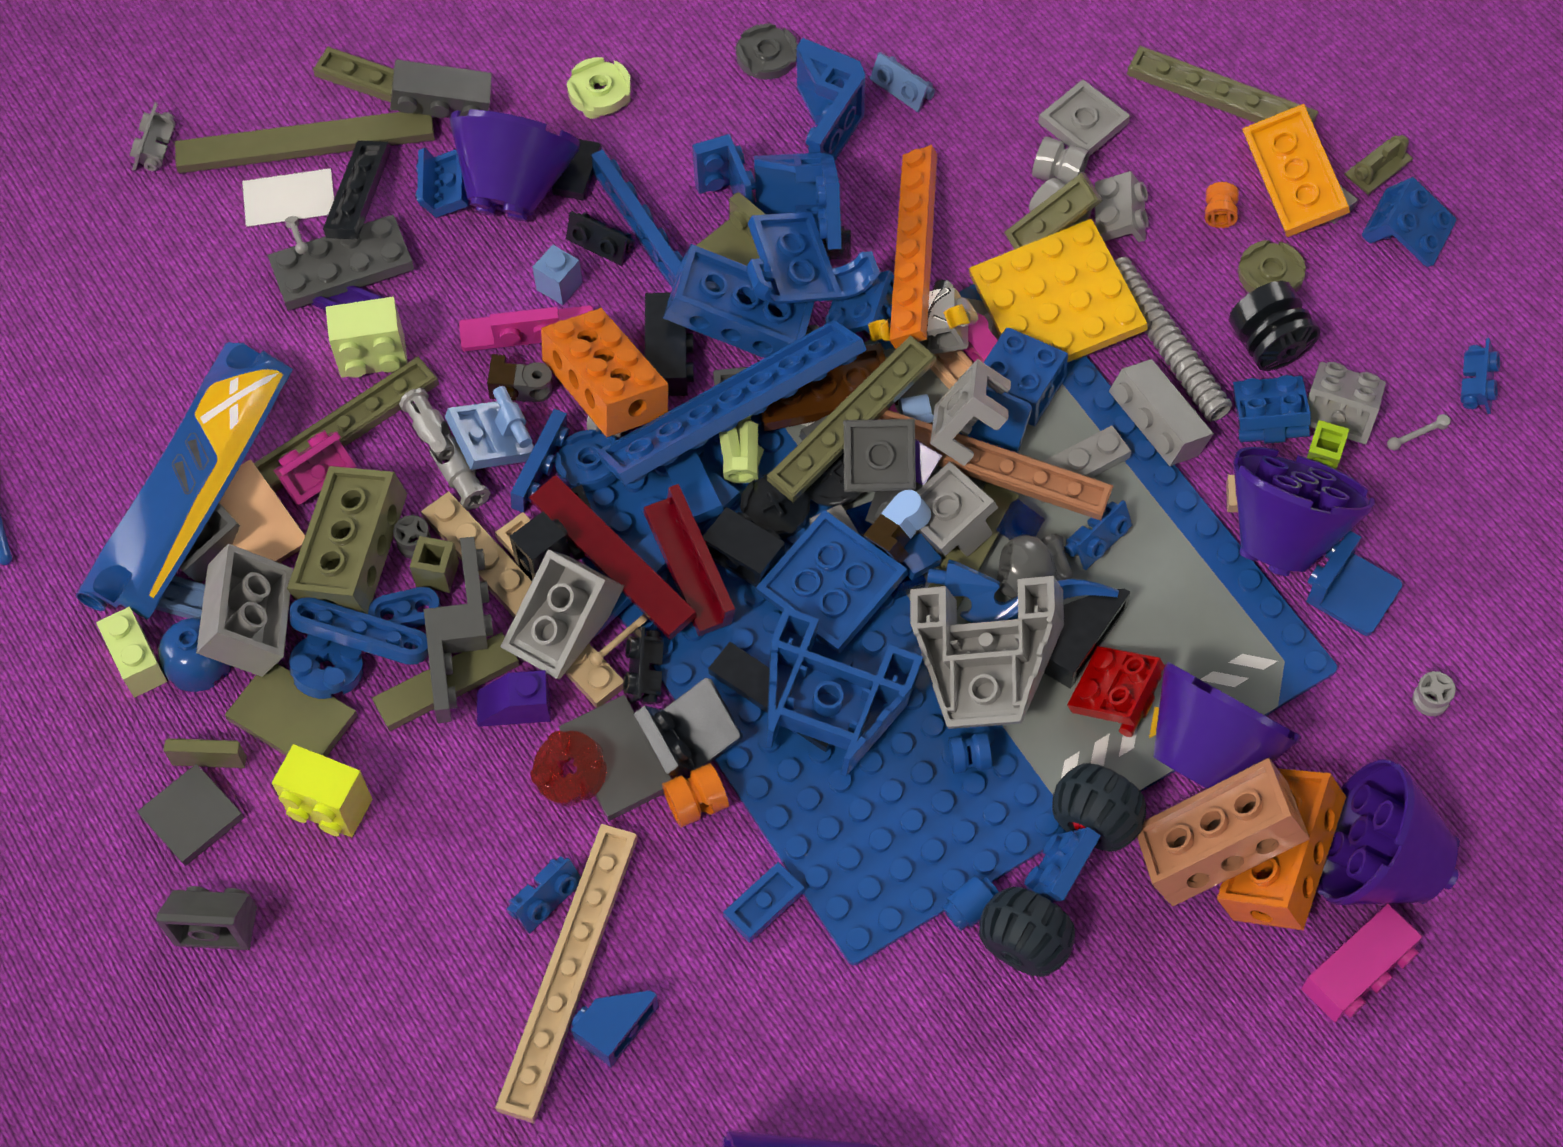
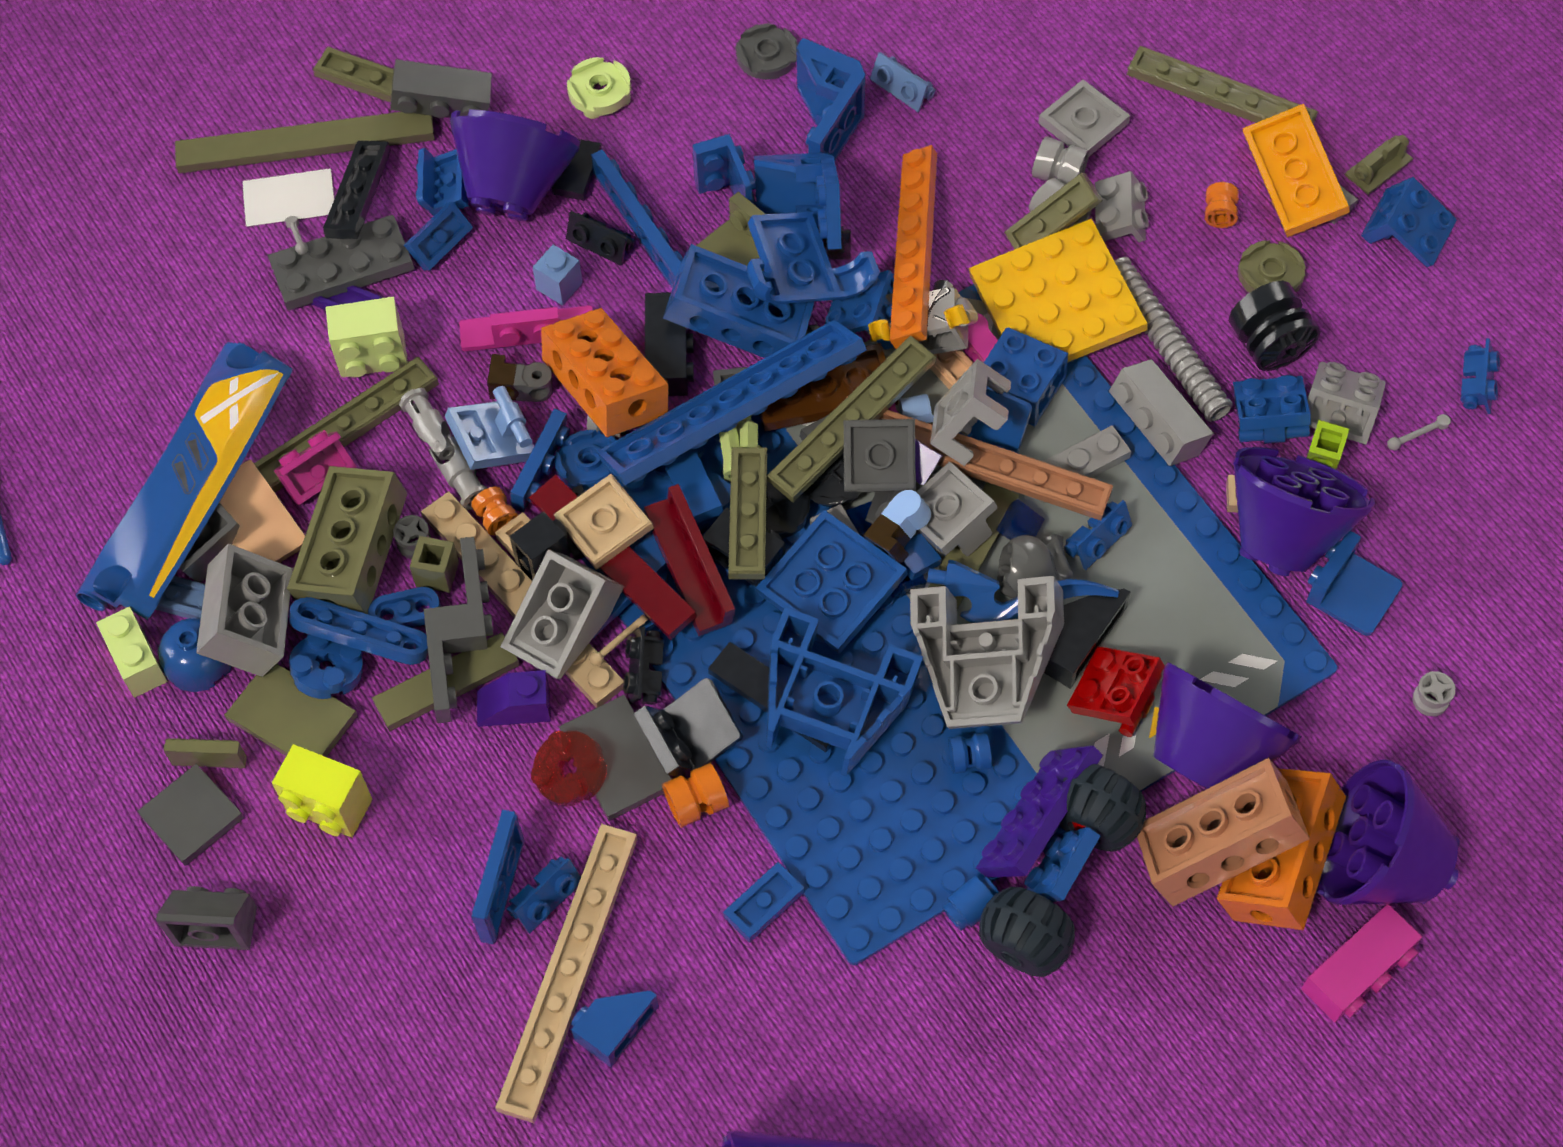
(155, 127): light grey hinge -> none
(438, 236): none -> blue plate
(493, 508): none -> orange wheel
(498, 877): none -> blue tile
(604, 521): none -> tan tile
(748, 513): none -> olive tile
(1036, 815): none -> dark purple plate

